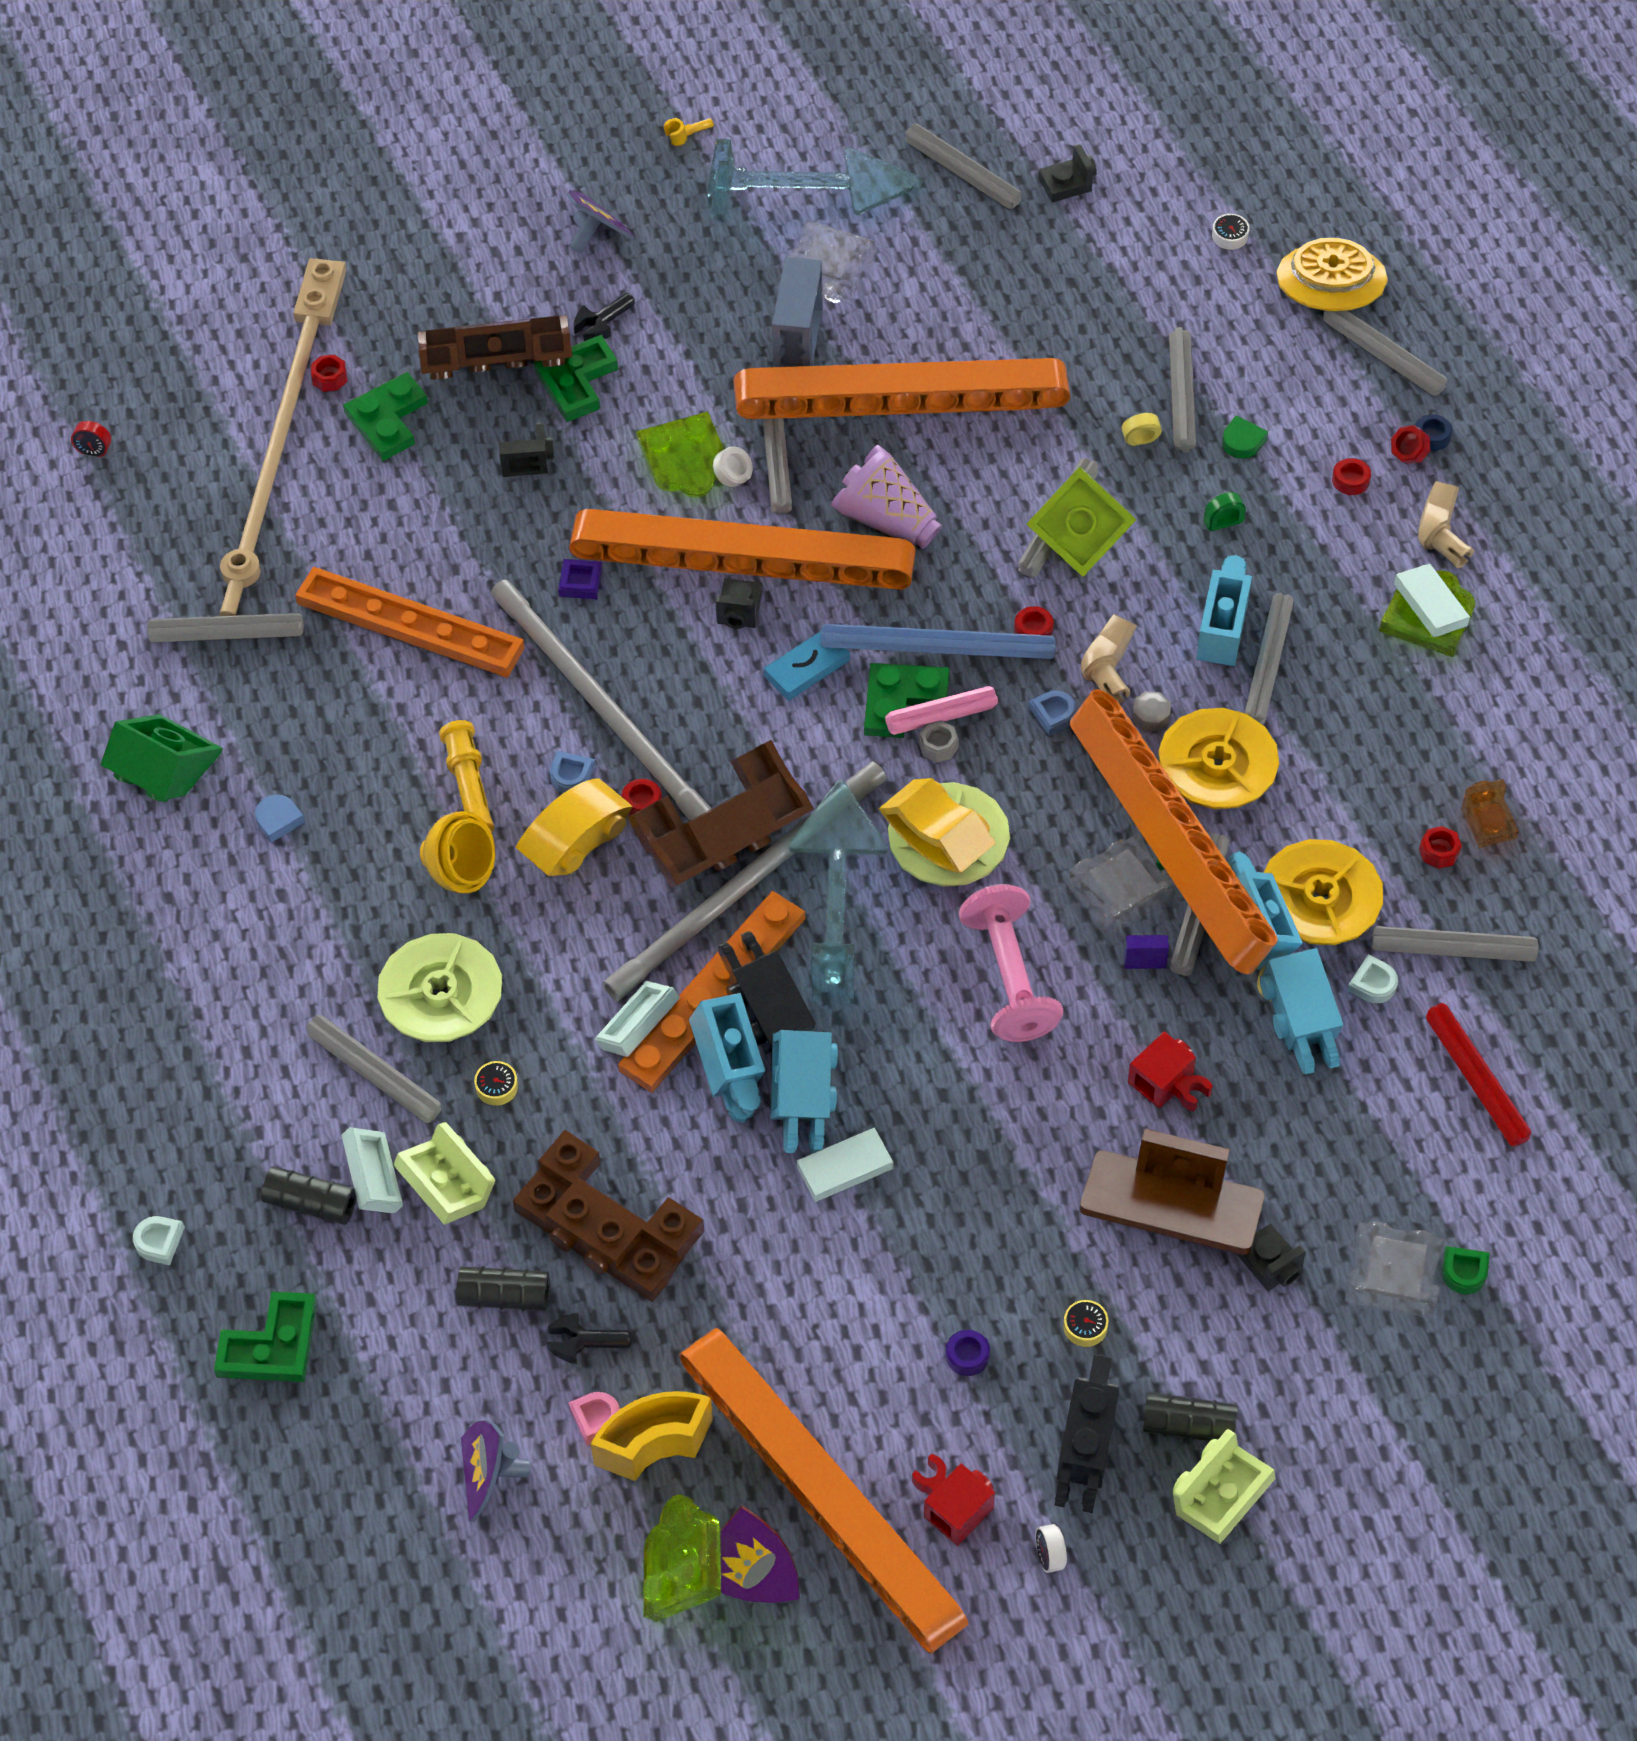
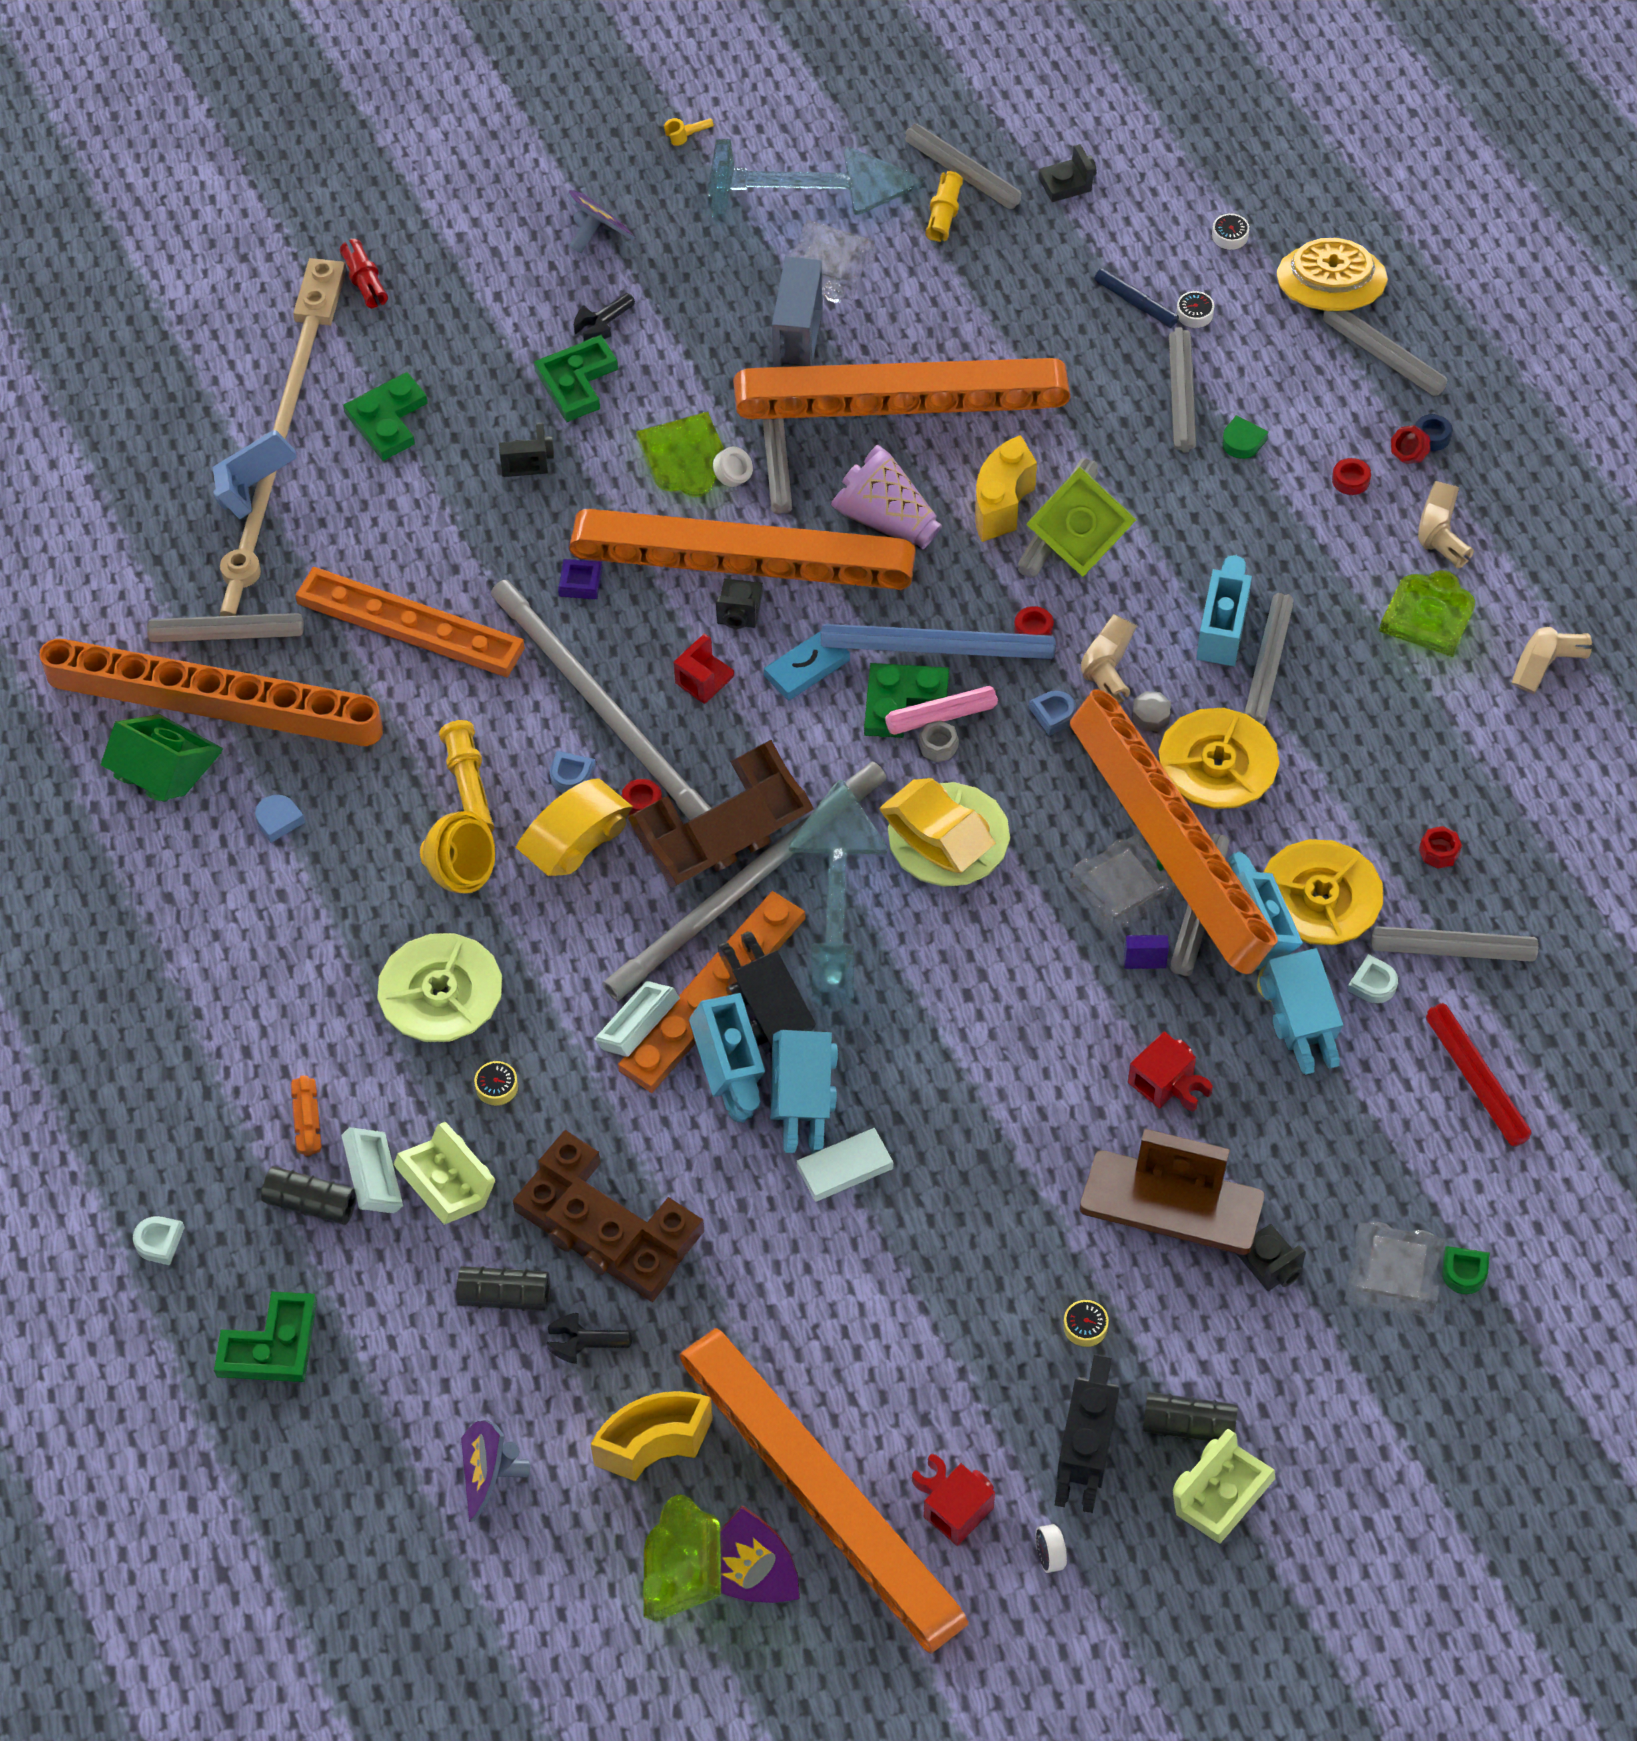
(91, 438): tile -> none
(212, 692): none -> orange beam
(246, 468): none -> medium blue bracket
(306, 1116): none -> orange axle
(329, 373): red tile -> none
(363, 273): none -> red pin
(373, 1068): light grey axle -> none
(491, 343): reddish brown bracket -> none
(592, 1412): bright pink tile -> none
(700, 671): none -> red panel
(944, 206): none -> yellow pin
(967, 1352): dark purple tile -> none
(1000, 486): none -> yellow brick
(1026, 1015): bright pink hose -> none
(1136, 298): none -> dark blue piece
(1141, 429): light yellow tile -> none
(1195, 309): none -> tile
(1224, 511): green tile -> none
(1431, 600): light aqua tile -> none
(1488, 813): clear orange bracket -> none
(1542, 650): none -> tan arm

